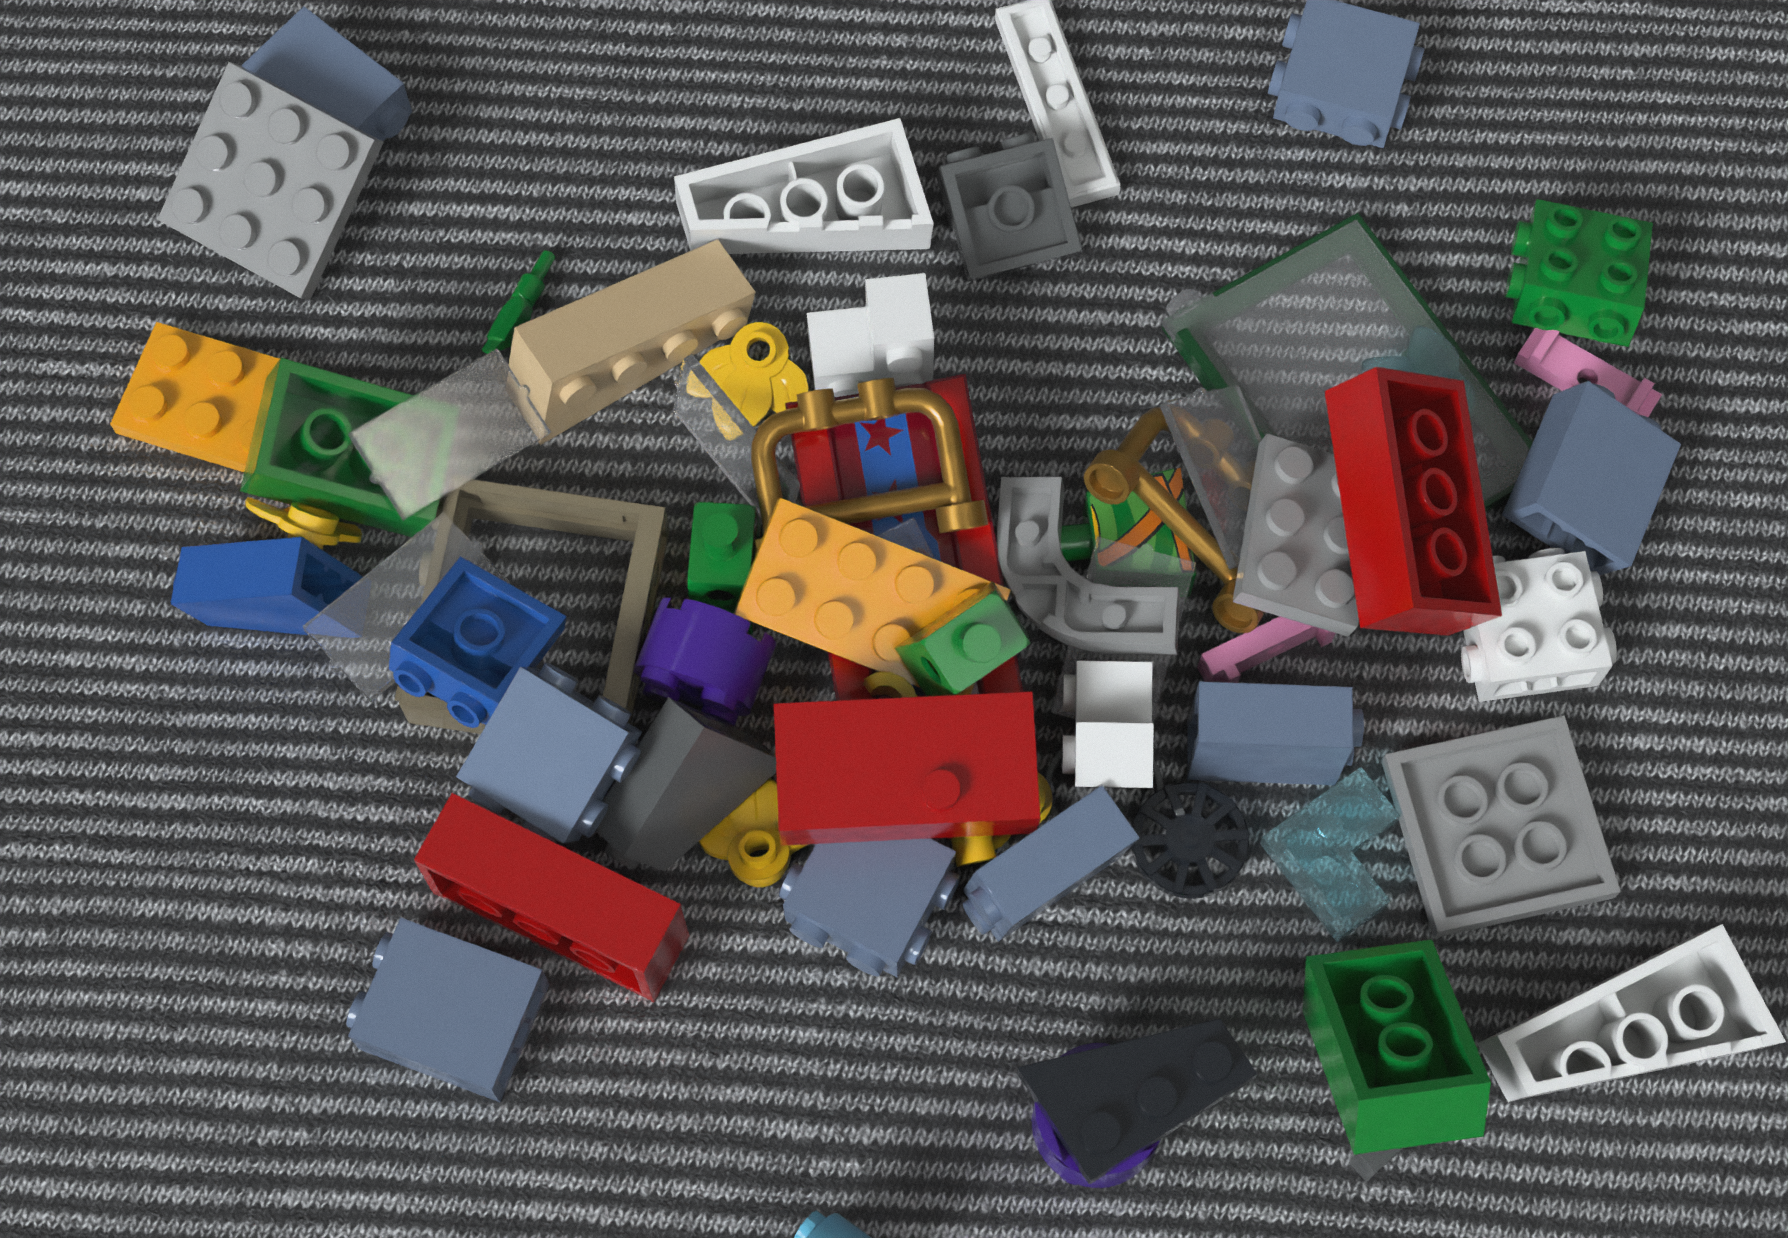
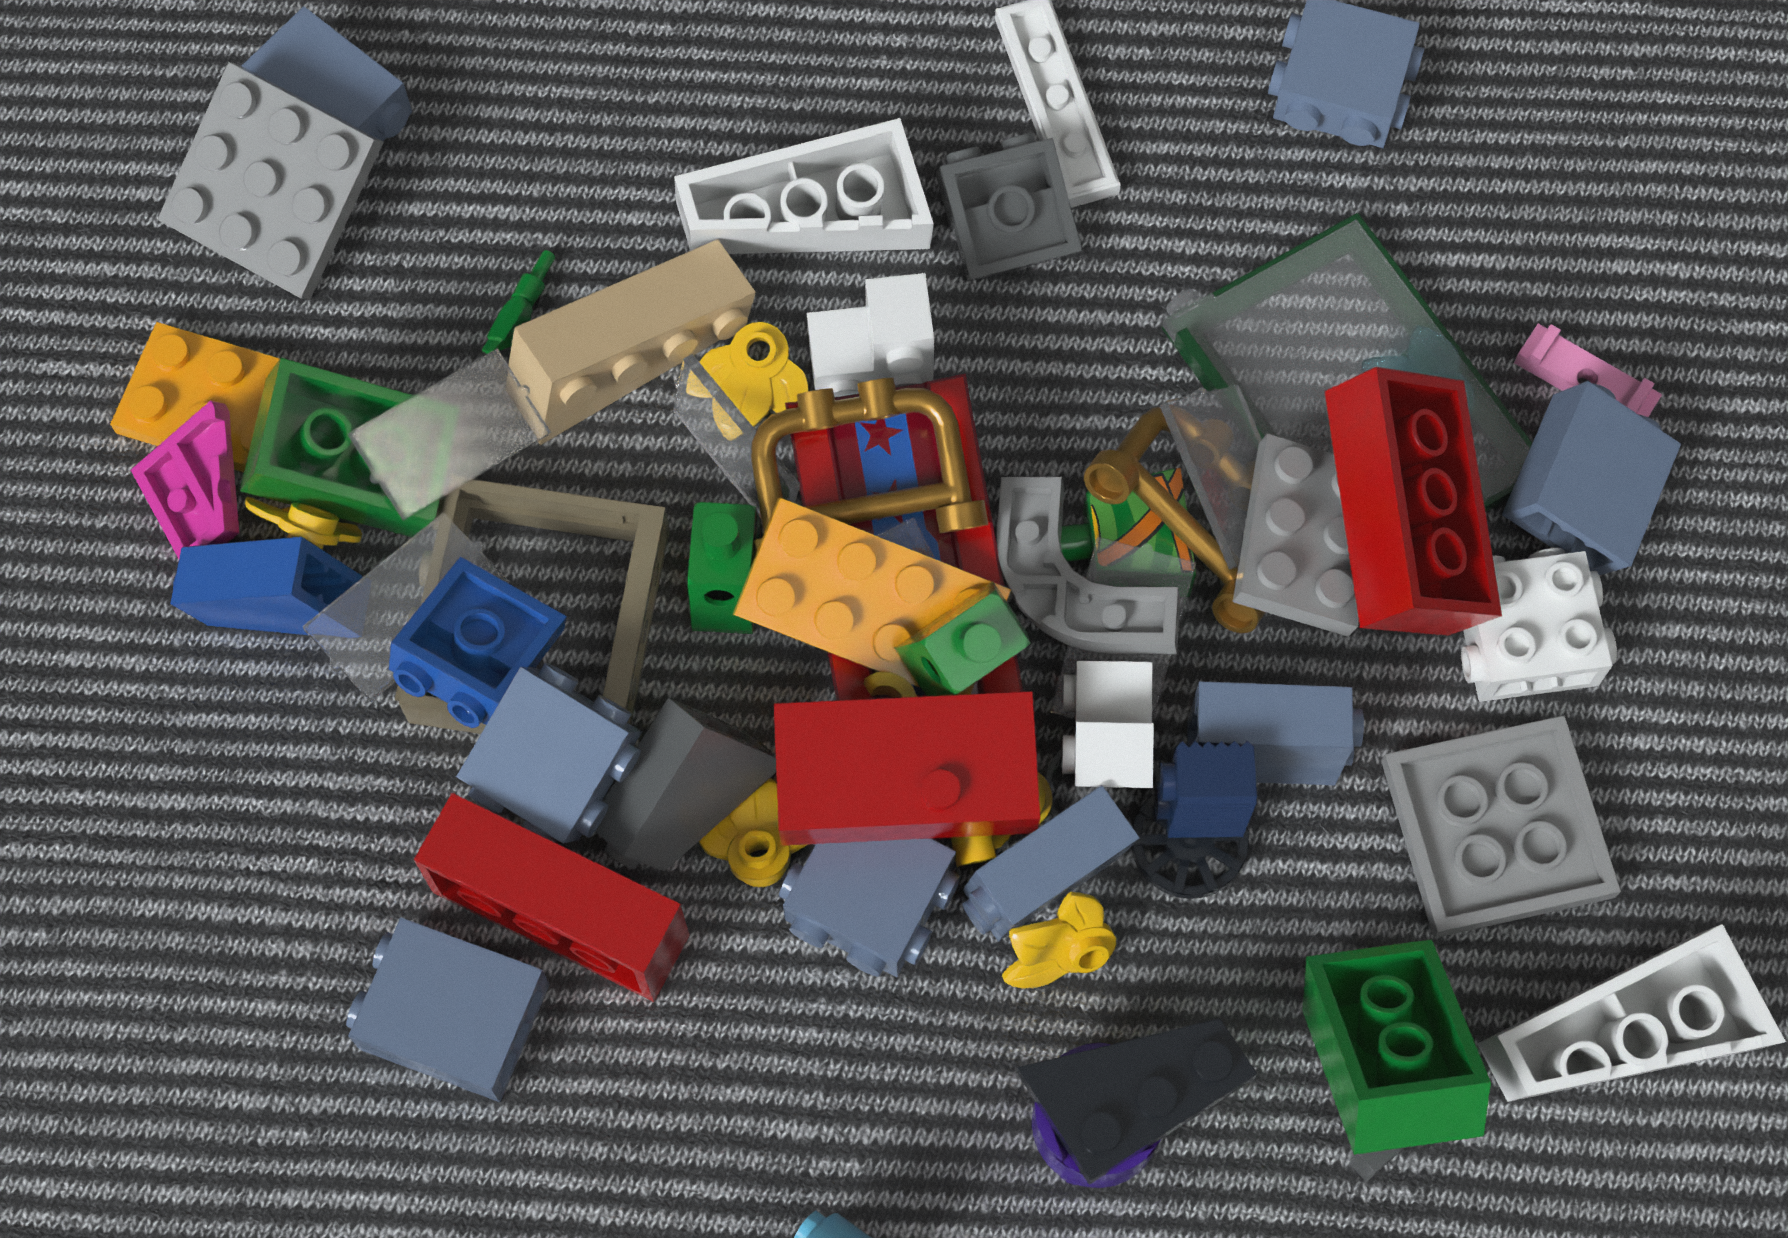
(193, 481): none -> dark pink wing
(703, 659): dark purple brick -> none
(1070, 943): none -> yellow plate
(1207, 790): none -> dark blue brick
(1252, 648): bright pink piece -> none
(1318, 848): clear light blue plate -> none
(1580, 272): green brick -> none

